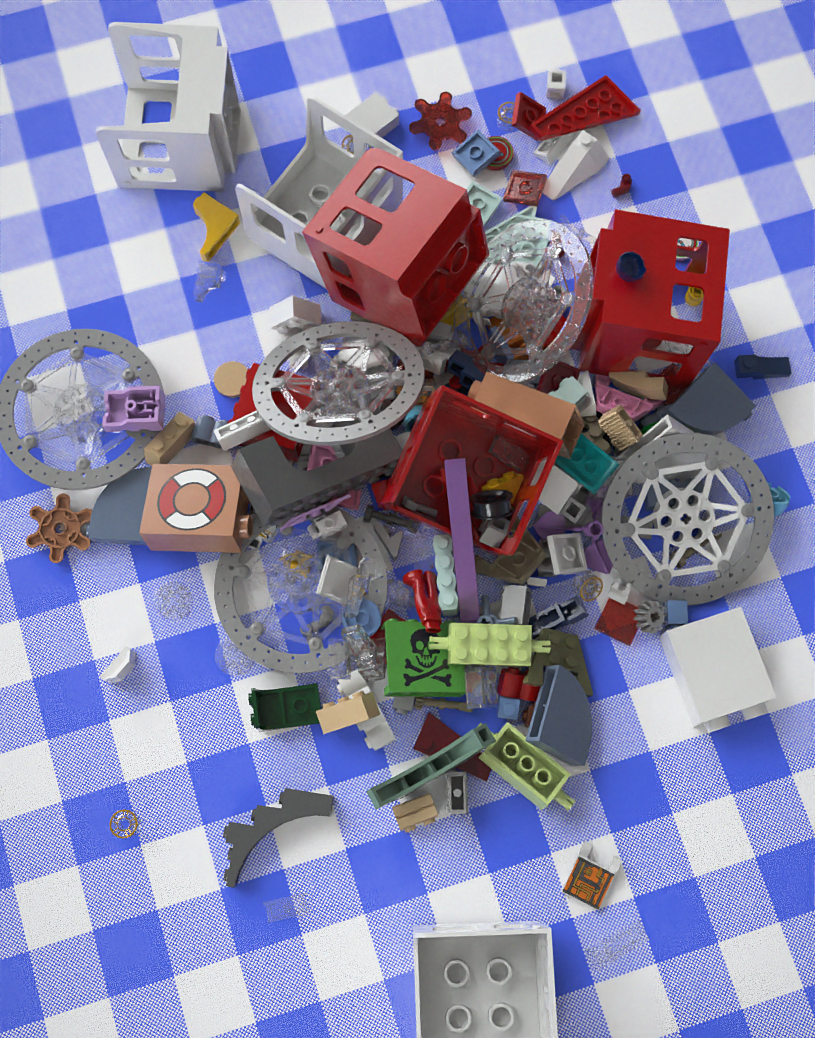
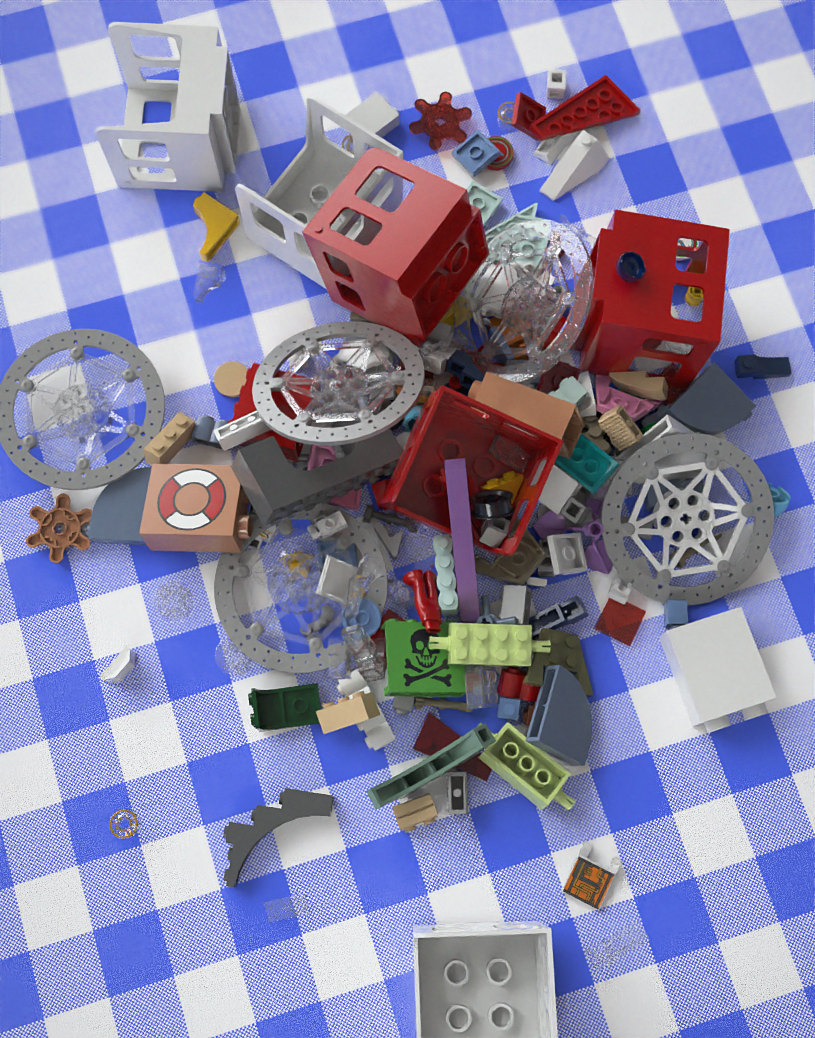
(134, 409): lavender piece -> none
(294, 313): white brick -> none
(313, 513): lavender piece -> none
(414, 505): light grey bar -> none
(525, 188): clear red tile -> none
(587, 585): clear wheel -> none
(624, 187): dark red arm -> none
(650, 616): light grey gear -> none

